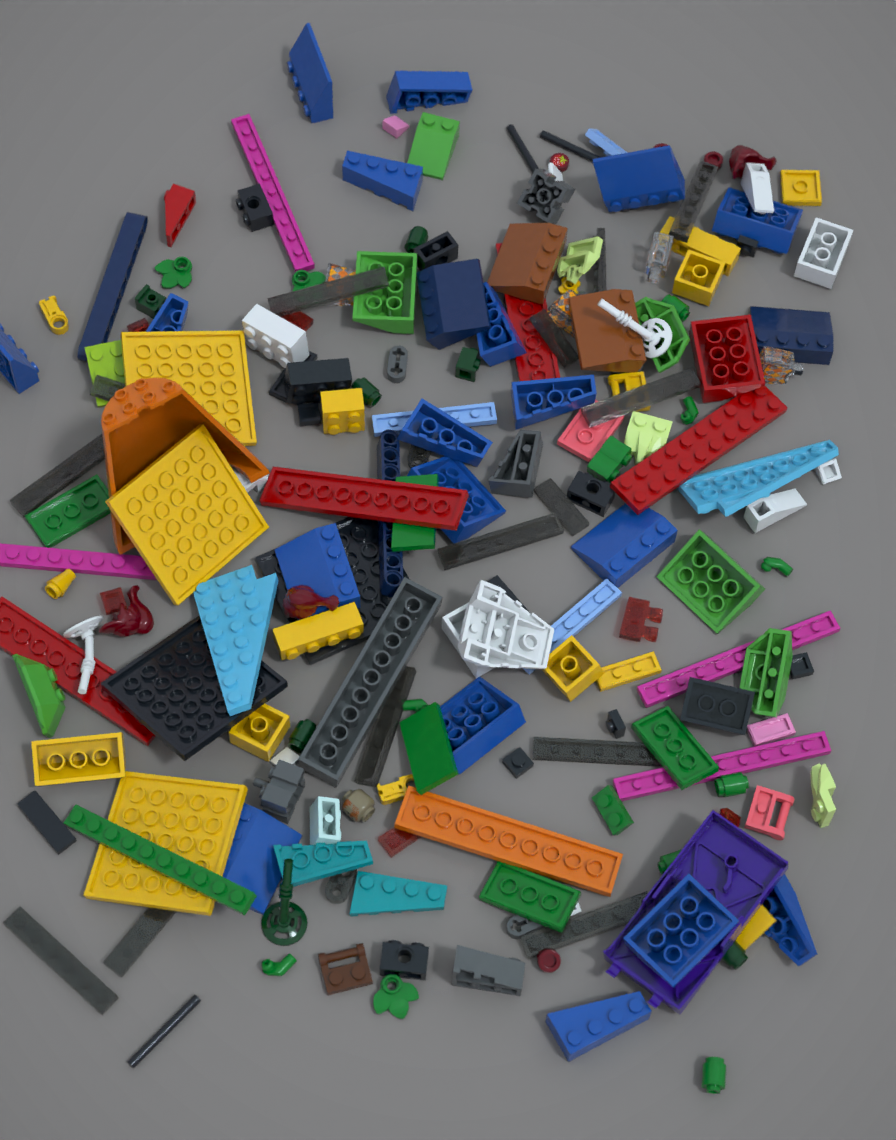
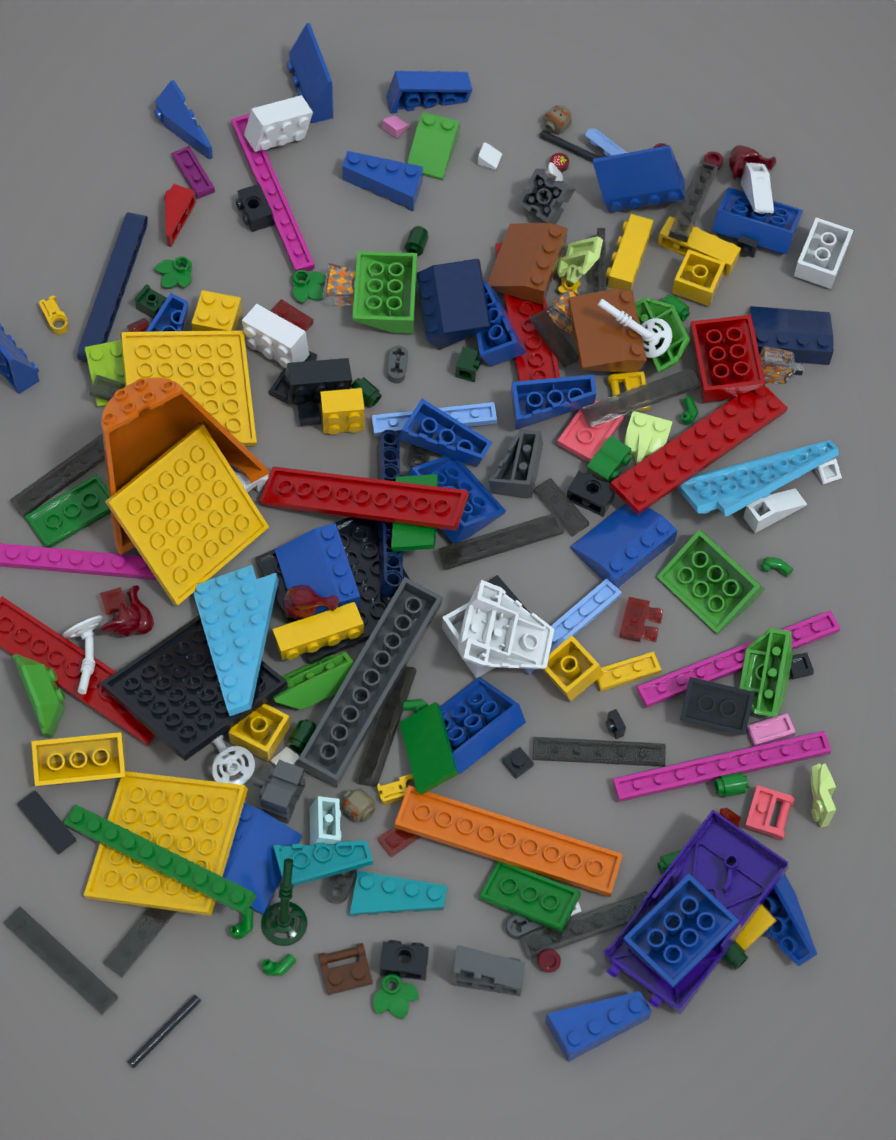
(59, 584): yellow cone -> none
(181, 121): none -> blue wedge
(193, 172): none -> magenta tile
(217, 312): none -> yellow brick
(231, 764): none -> white dish
(243, 928): none -> green arm
(278, 123): none -> white brick
(315, 681): none -> bright green wedge
(329, 292): clear smoke tile -> none
(437, 251): black brick -> none
(489, 156): none -> white slope
(522, 148): black bar -> none
(557, 119): none -> dark tan head
(612, 810): green plate -> none
(630, 252): none -> yellow brick
(659, 257): clear torso -> none
(675, 747): green tile -> none
(713, 1075): green brick -> none
(800, 187): yellow tile -> none

